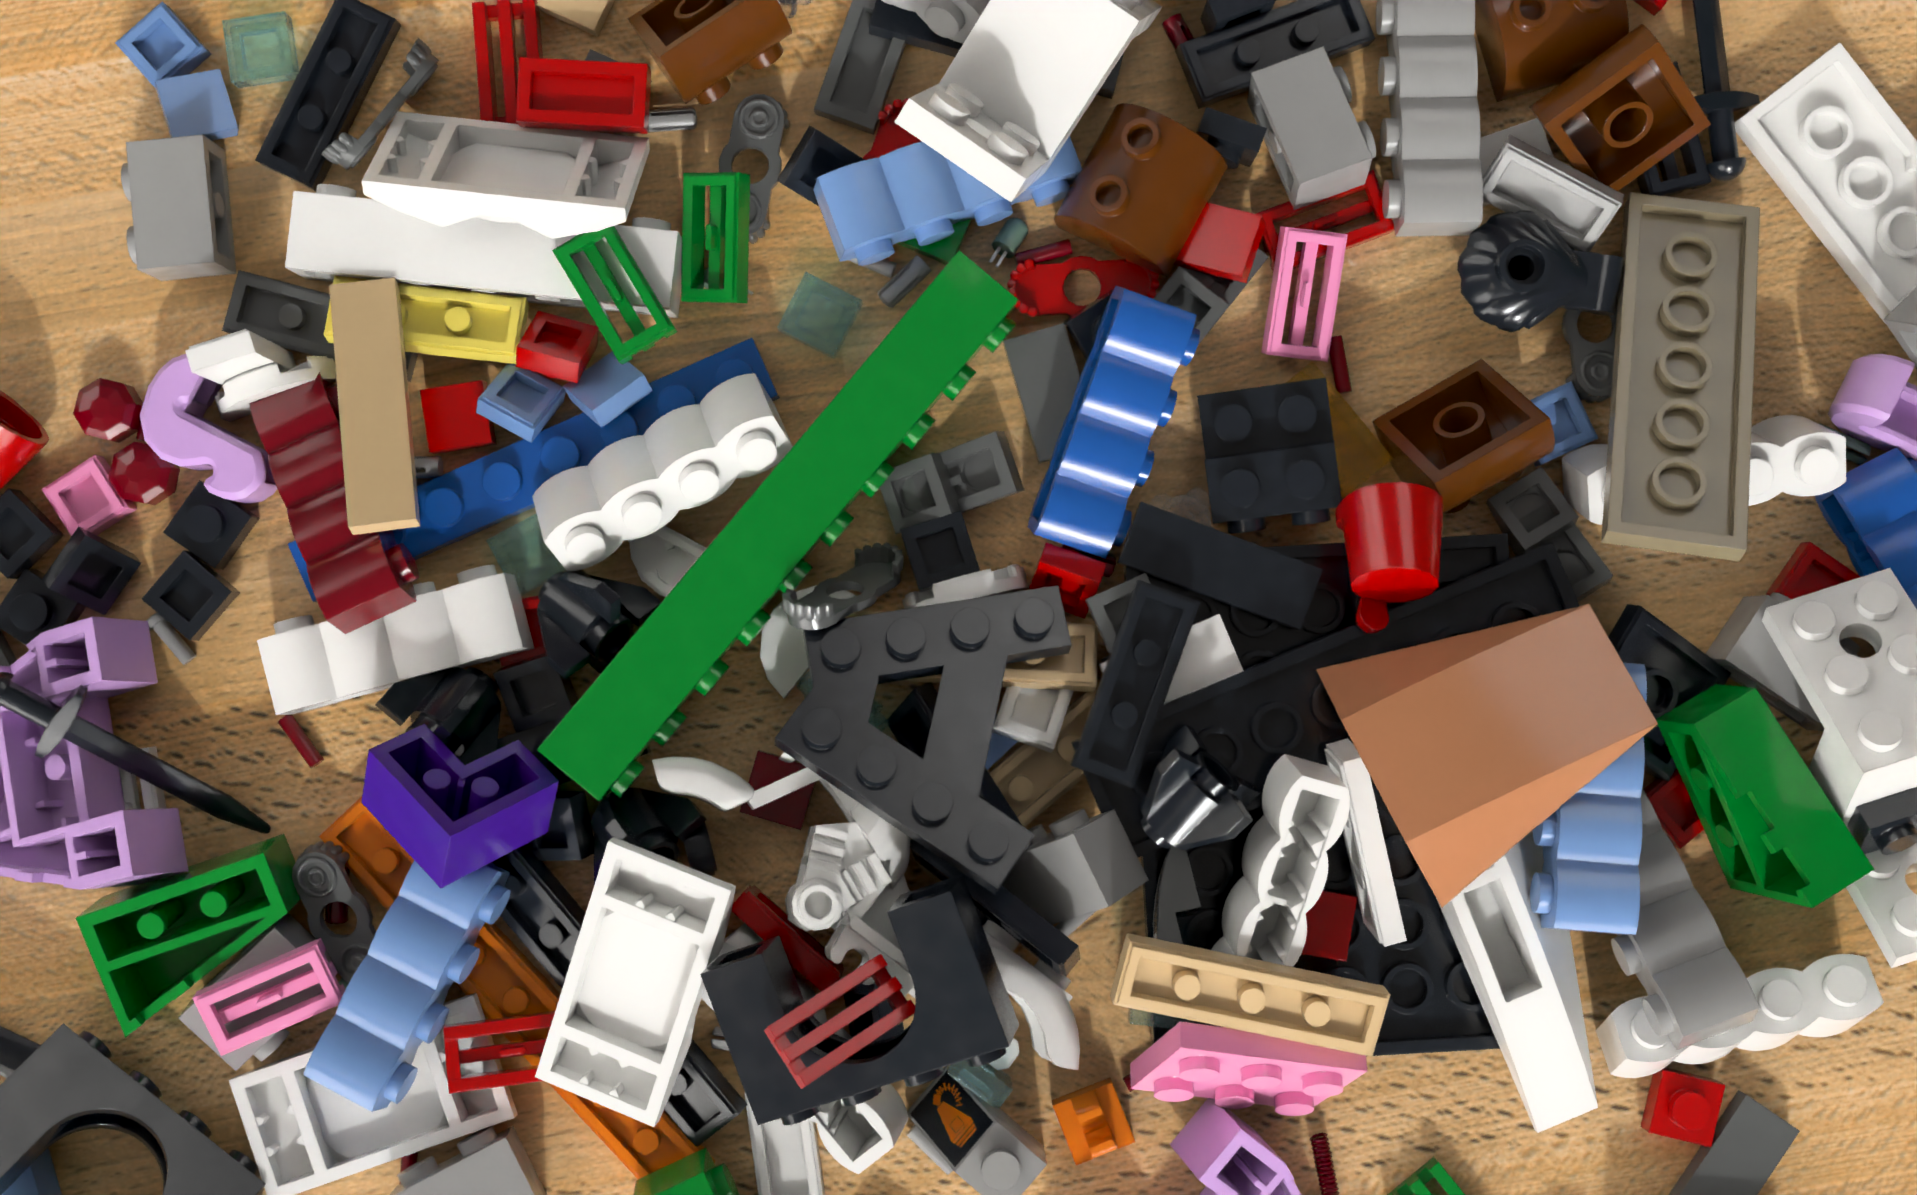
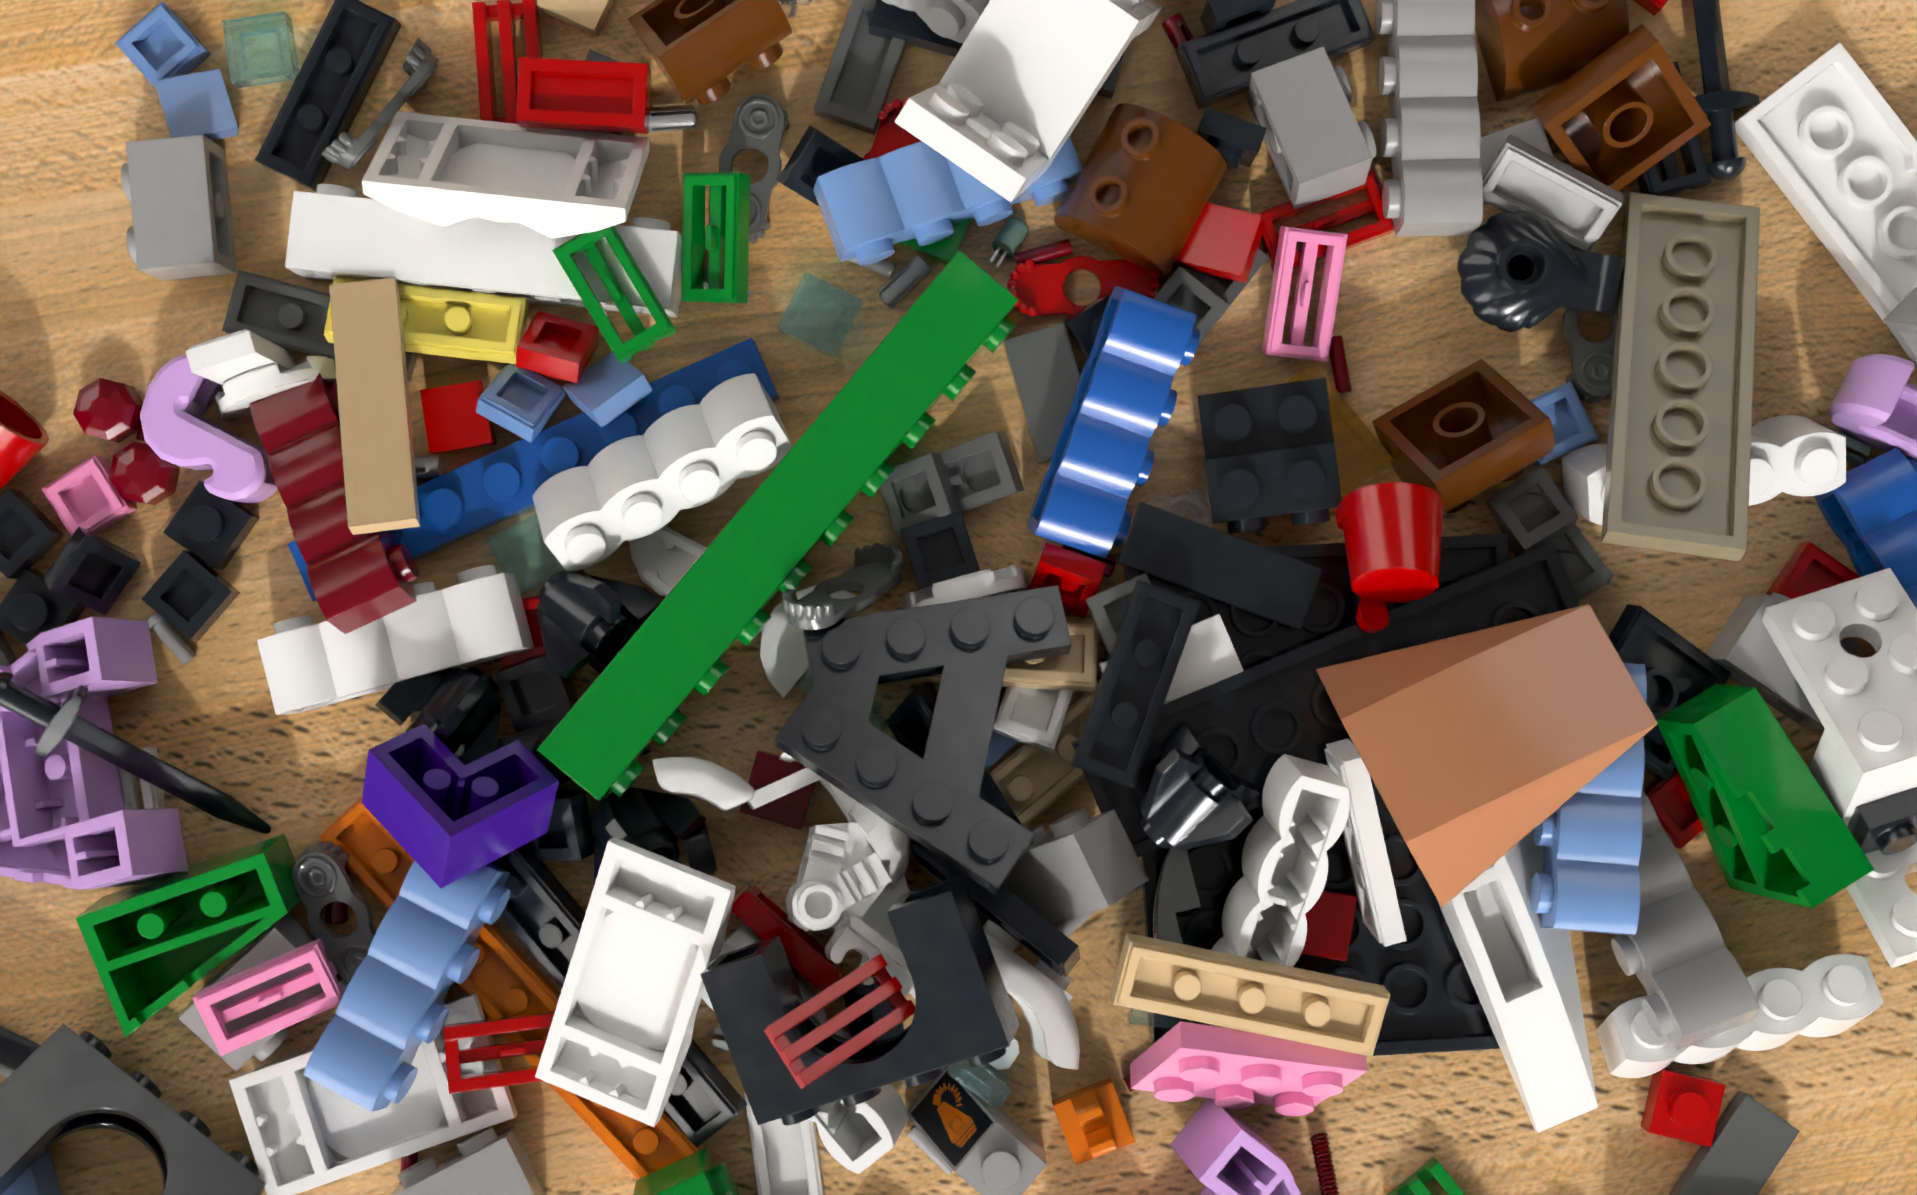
(300, 740): dark red piece -> none

